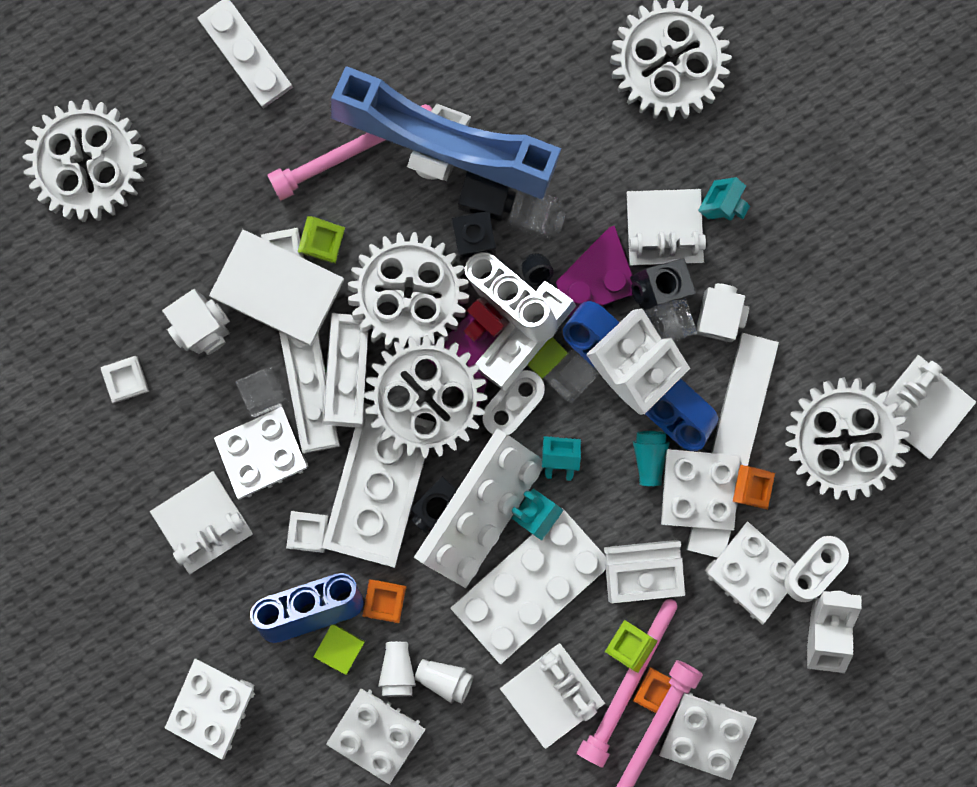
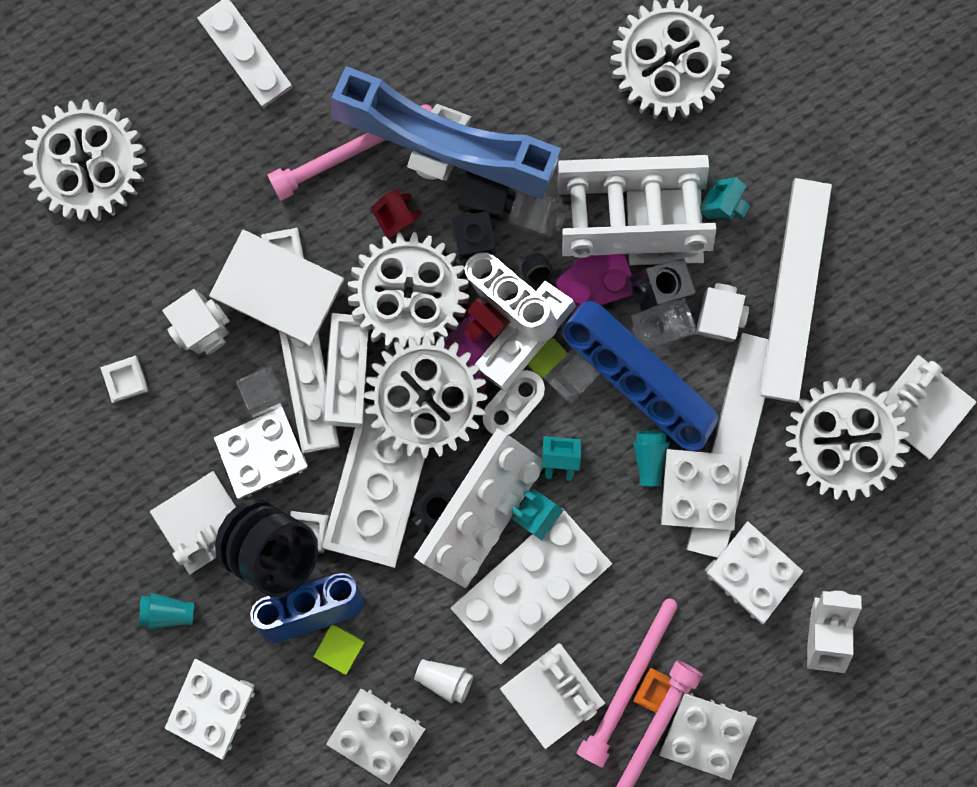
(164, 612): none -> teal cone
(266, 548): none -> black wheel
(321, 239): lime tile -> none
(384, 601): orange tile -> none
(393, 213): none -> dark red tile
(397, 671): white cone -> none
(631, 646): lime tile -> none
(635, 174): none -> white fence
(638, 361): white slope -> none
(644, 571): white plate -> none
(753, 487): orange tile -> none
(795, 290): none -> white tile
(815, 570): white plate -> none

